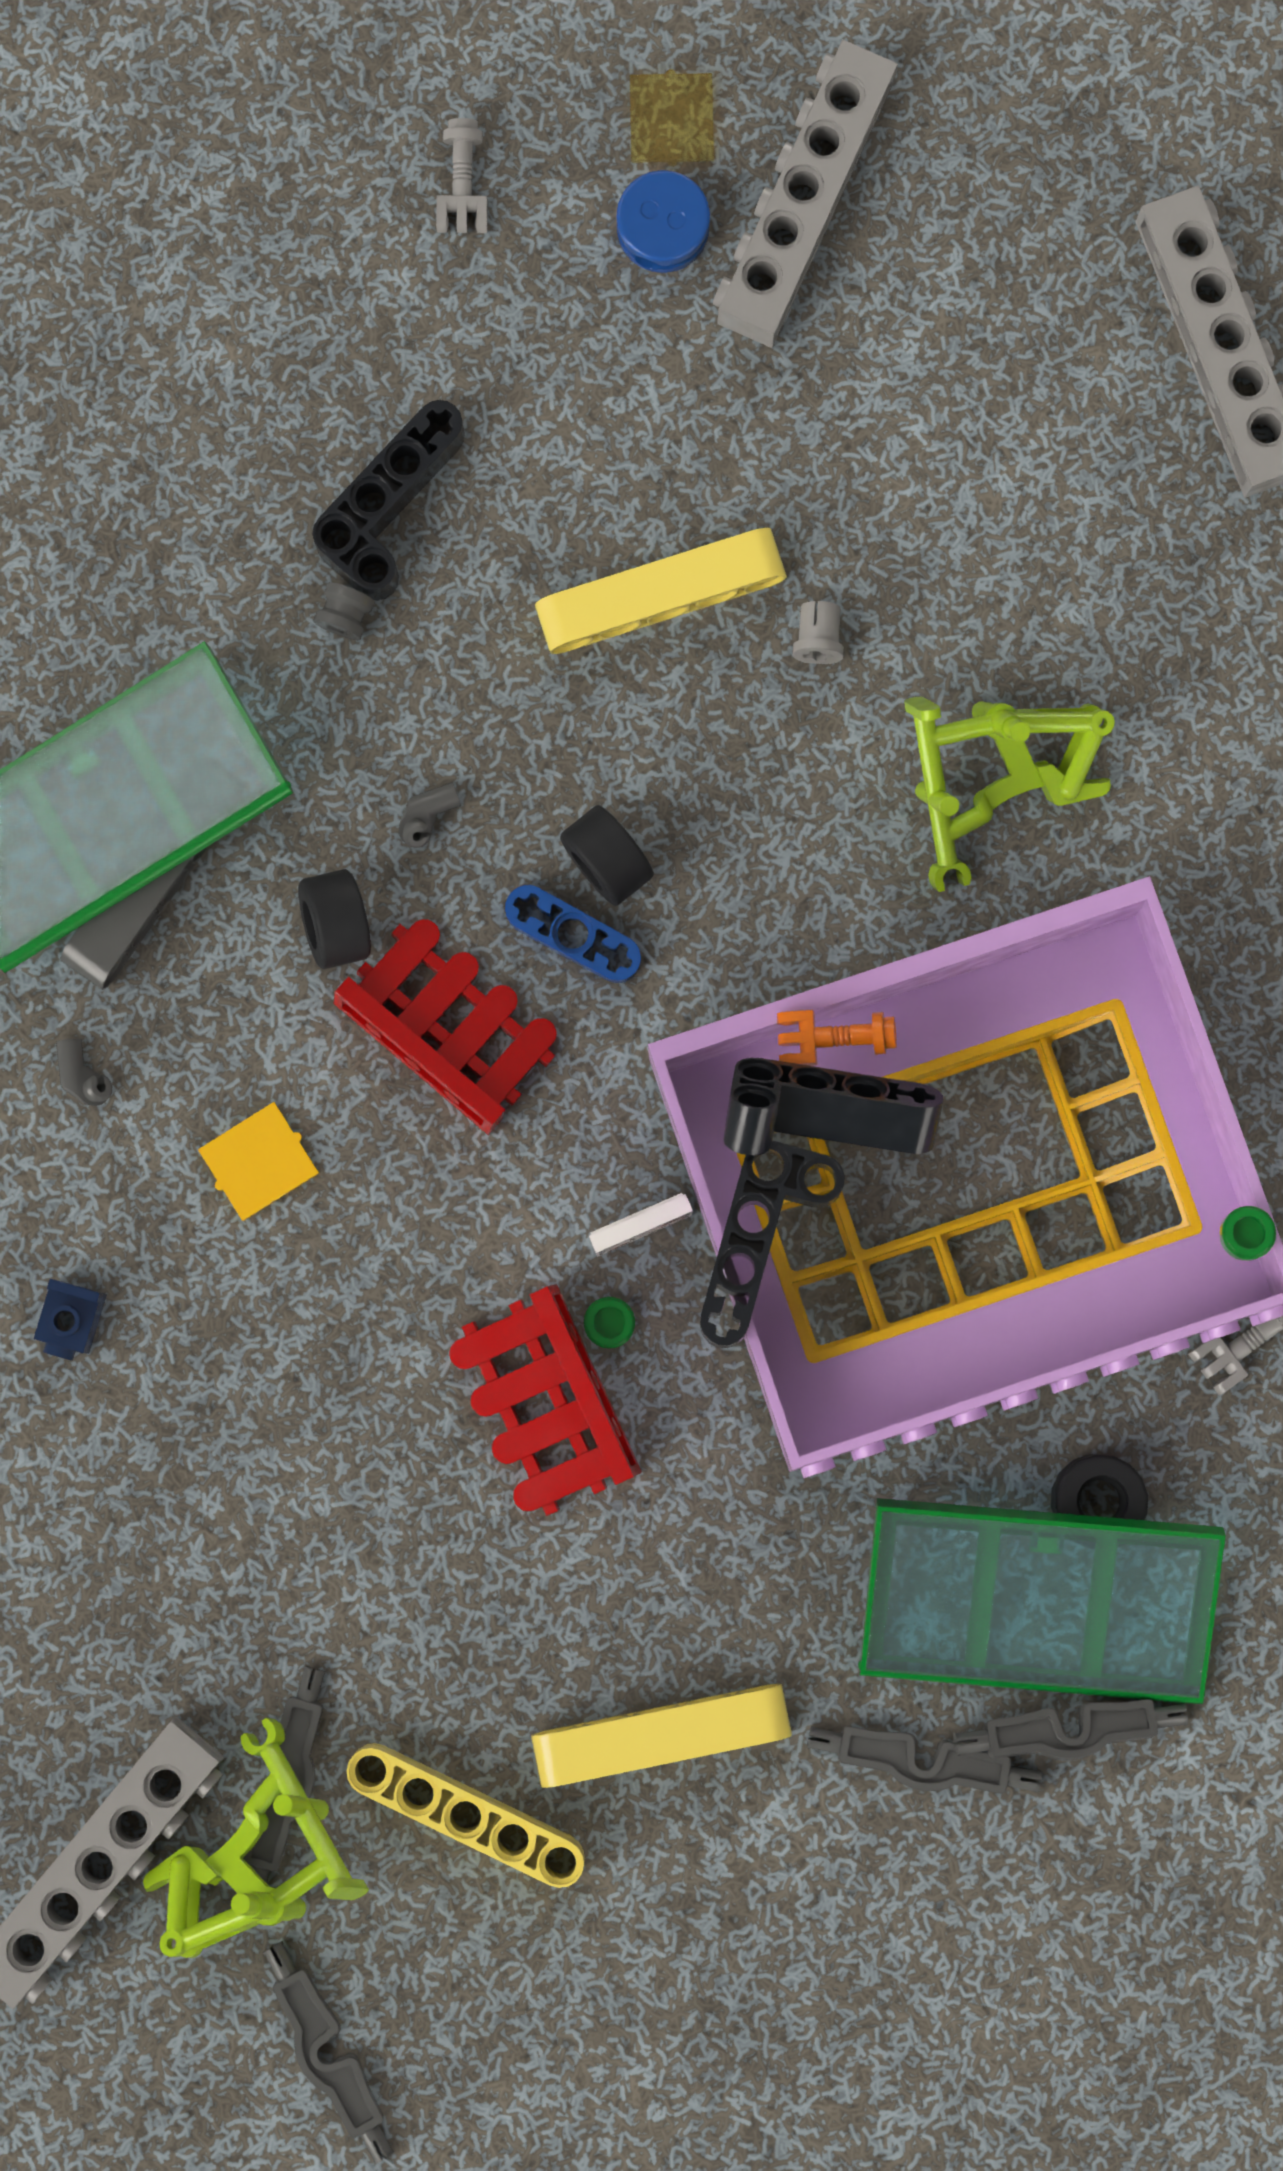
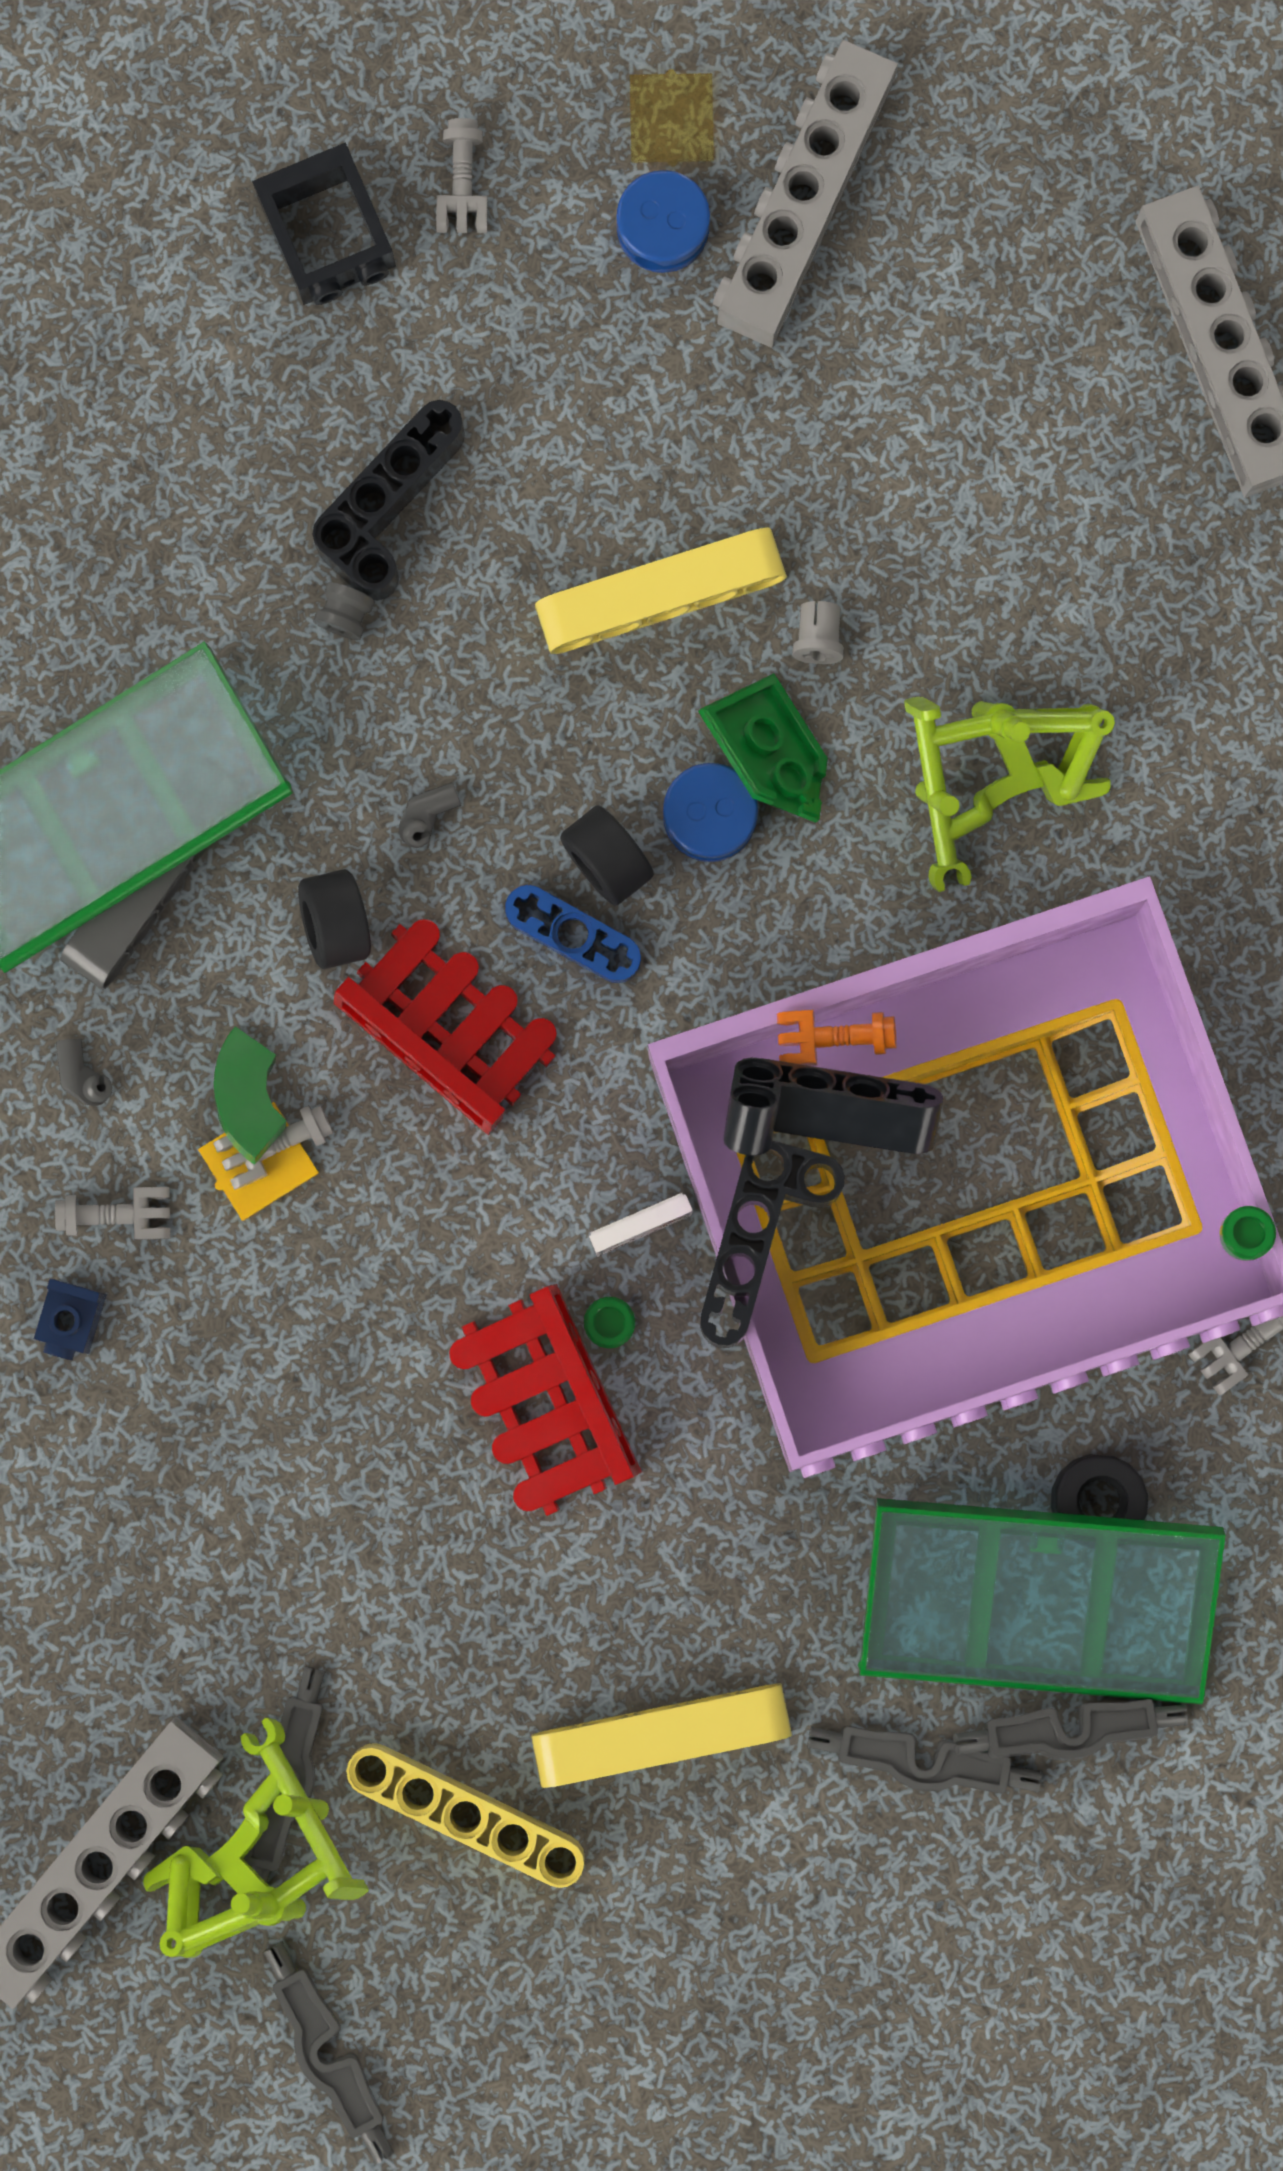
(70, 1214): none -> light grey hinge
(242, 1095): none -> green tile
(303, 181): none -> black window
(313, 1125): none -> light grey hinge
(709, 812): none -> blue head
(770, 746): none -> green tile

